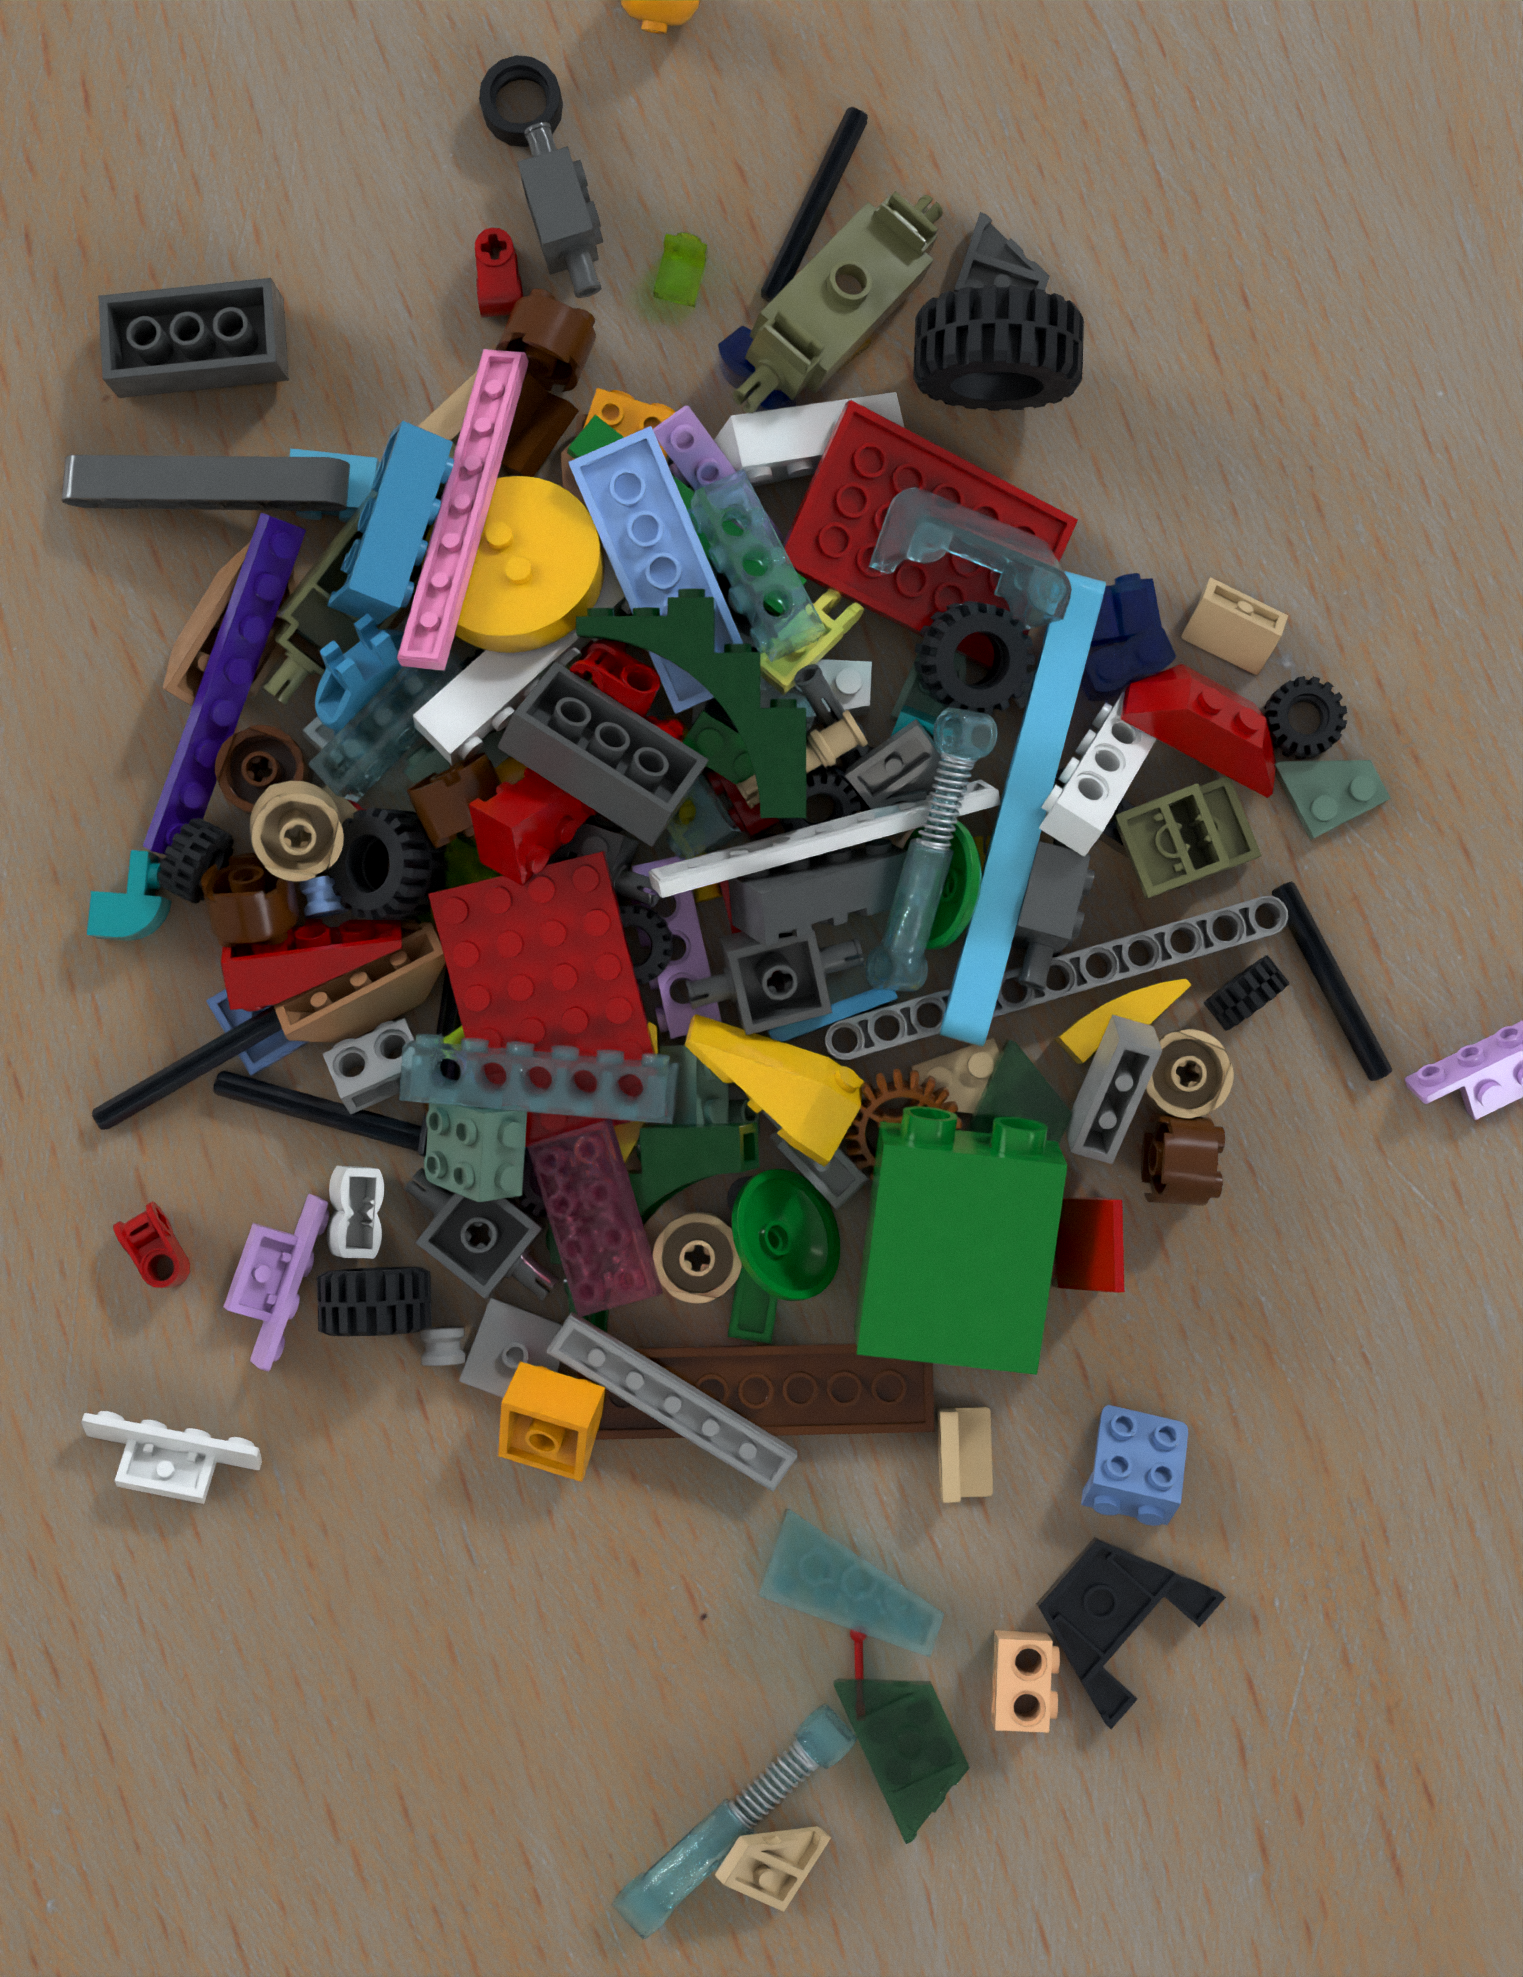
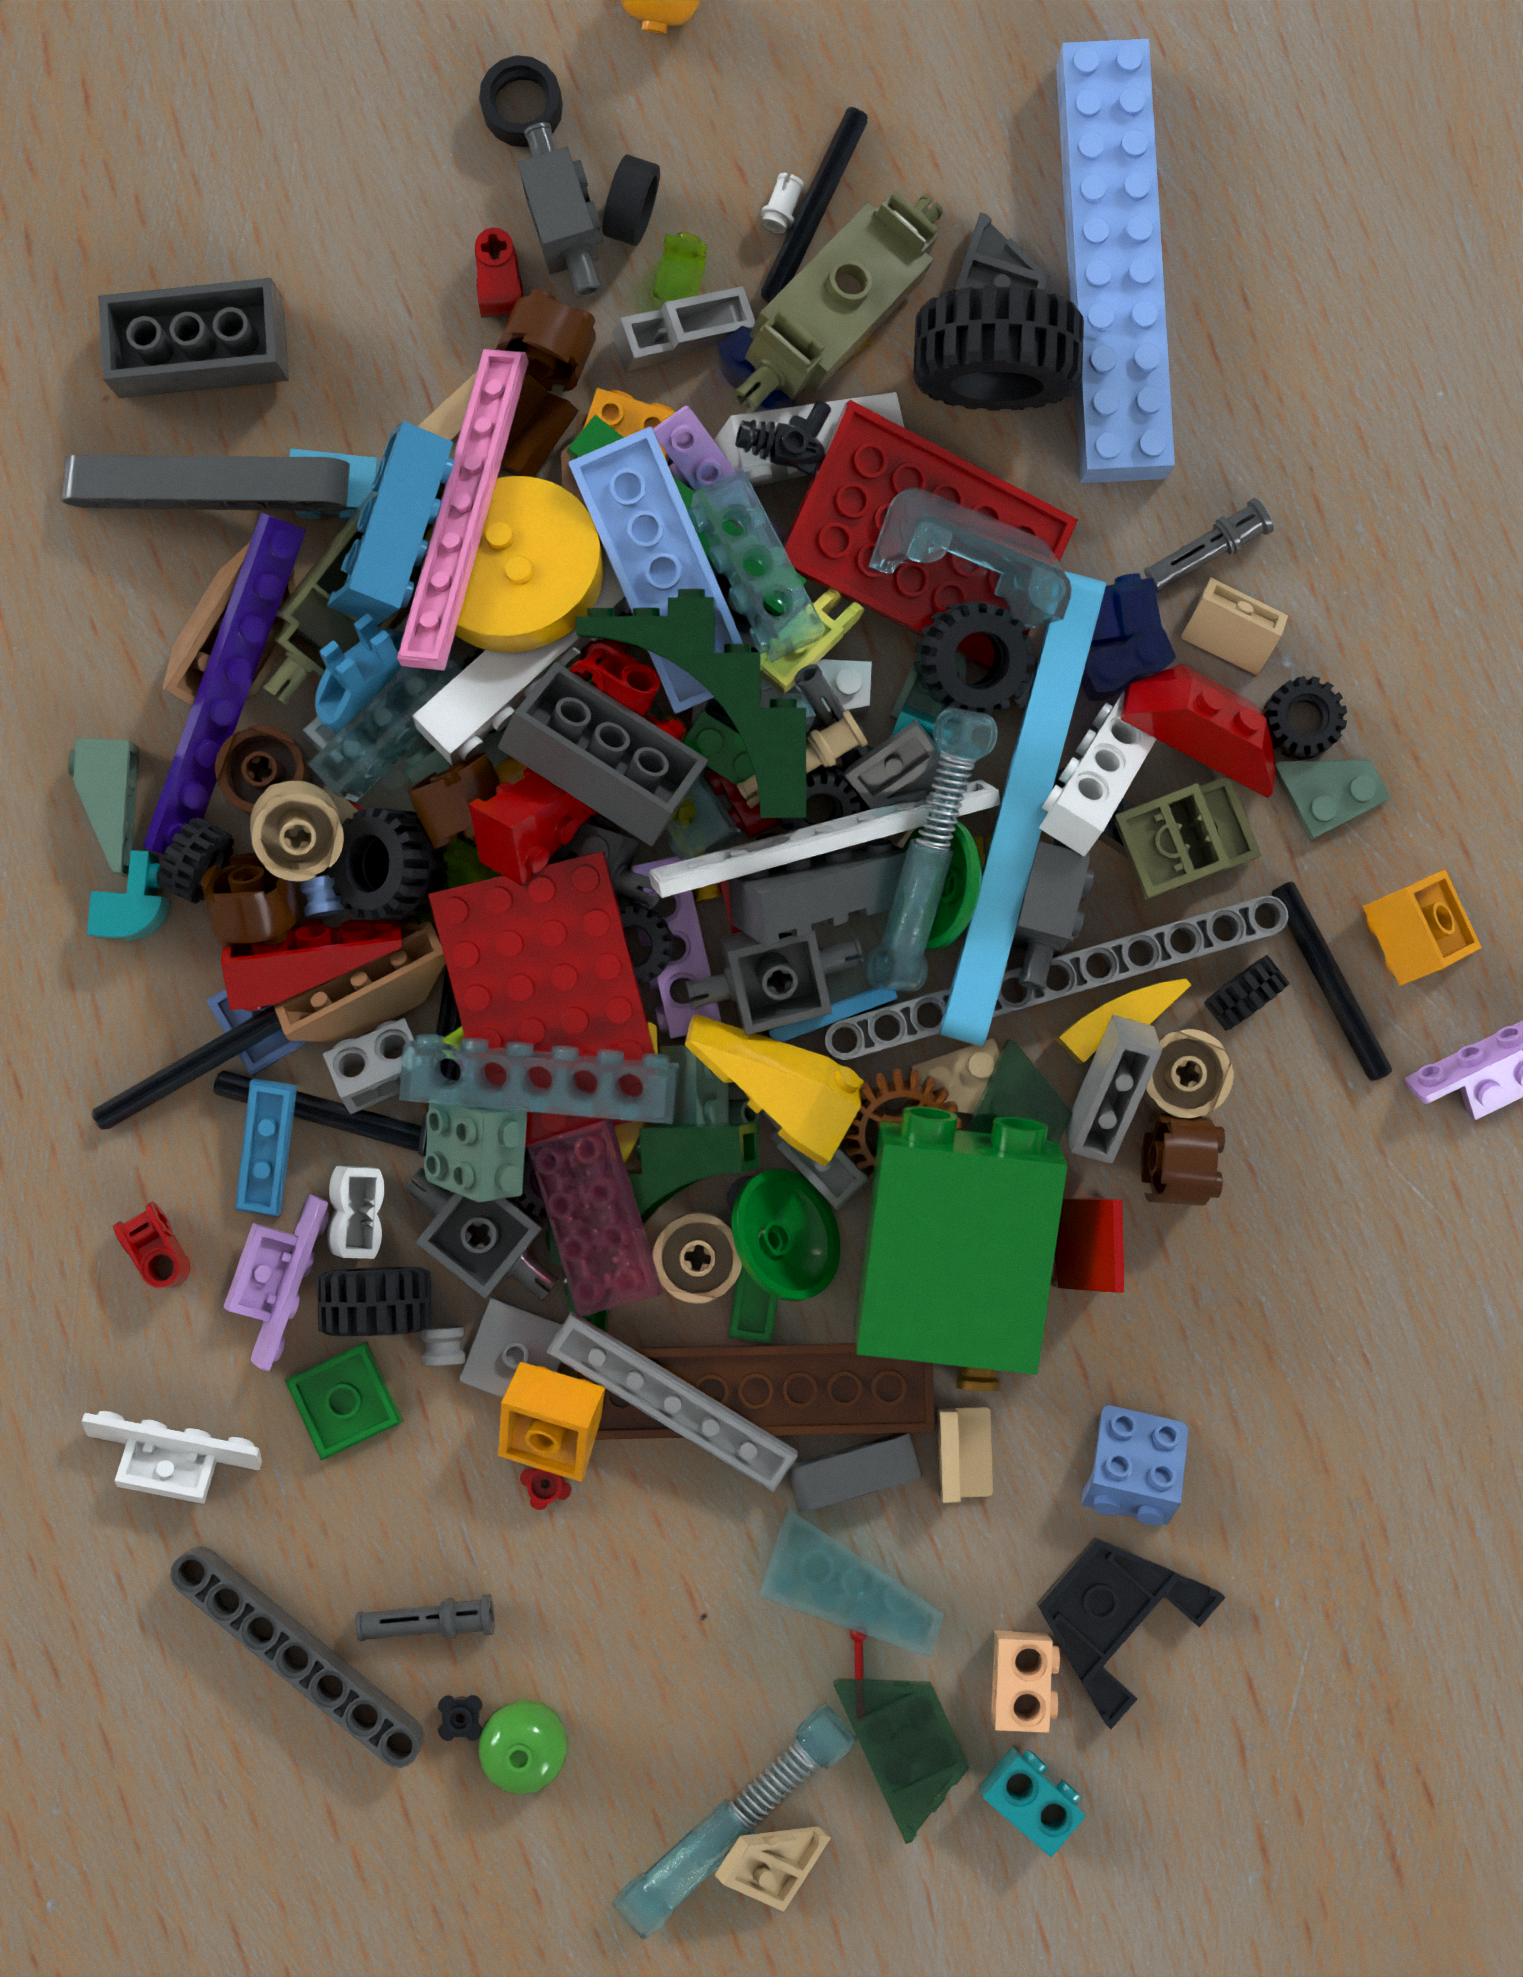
(107, 785): none -> sand green slope
(266, 1147): none -> dark azure tile
(321, 1659): none -> dark grey beam
(344, 1400): none -> green tile
(447, 1619): none -> dark grey pin
(467, 1706): none -> black plate
(523, 1747): none -> bright green cylinder
(542, 1496): none -> red plate
(631, 200): none -> black tyre
(681, 327): none -> light grey slope
(778, 213): none -> white pin
(789, 443): none -> black piece
(854, 1471): none -> dark grey beam
(978, 1379): none -> pearl gold wheel
(1025, 1807): none -> teal brick
(1115, 259): none -> light blue brick
(1227, 536): none -> dark grey pin
(1421, 928): none -> light orange slope

